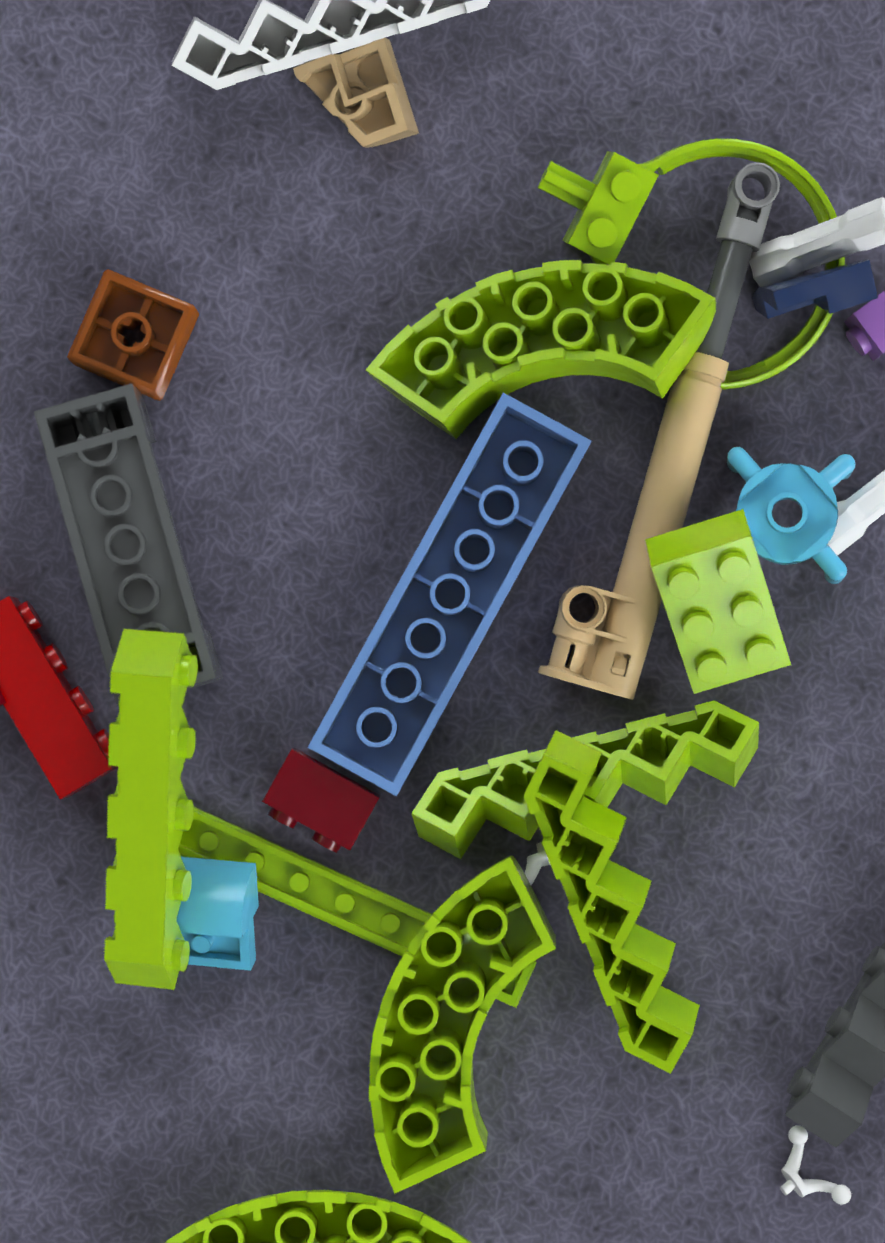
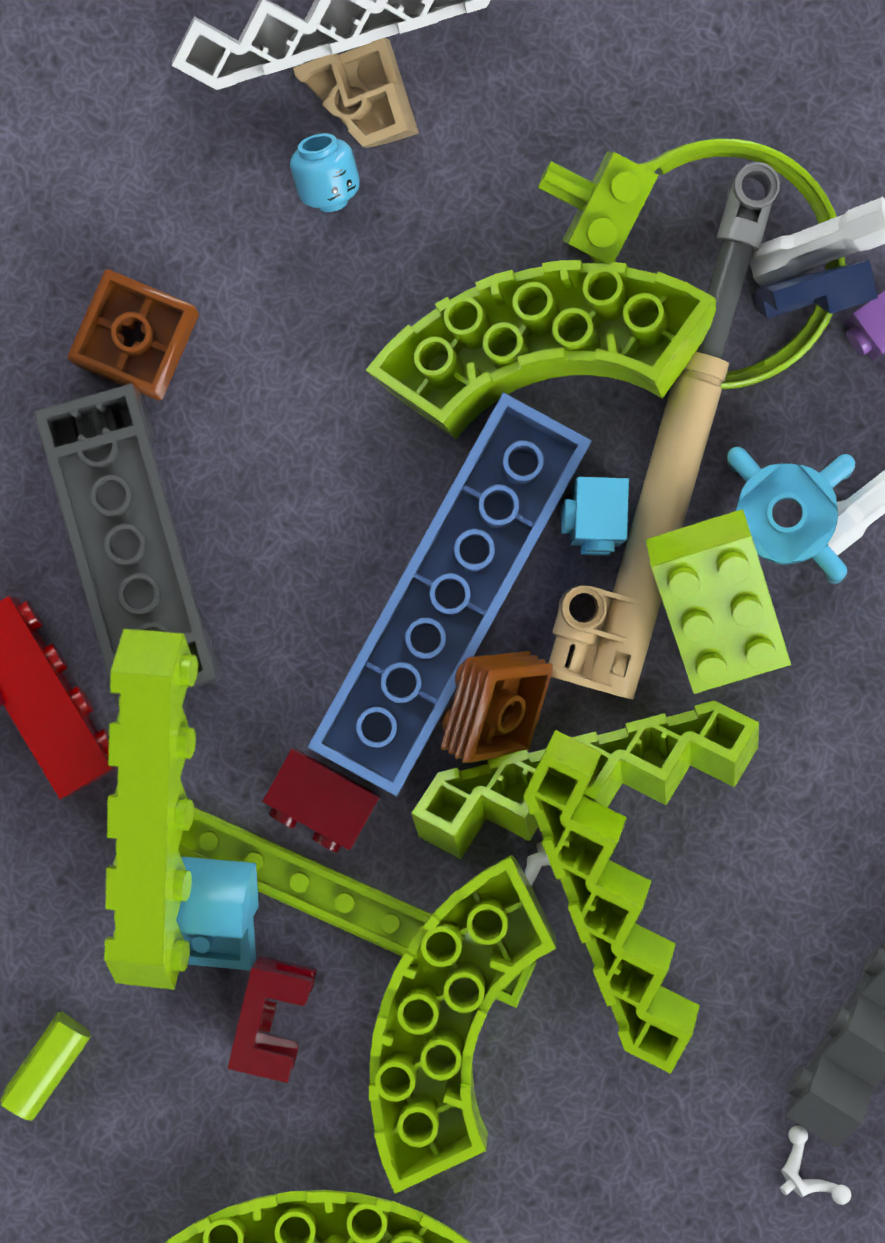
(45, 1066): none -> lime brick
(262, 1053): none -> dark red panel
(324, 172): none -> medium azure head
(495, 705): none -> dark orange brick
(596, 514): none -> medium azure brick

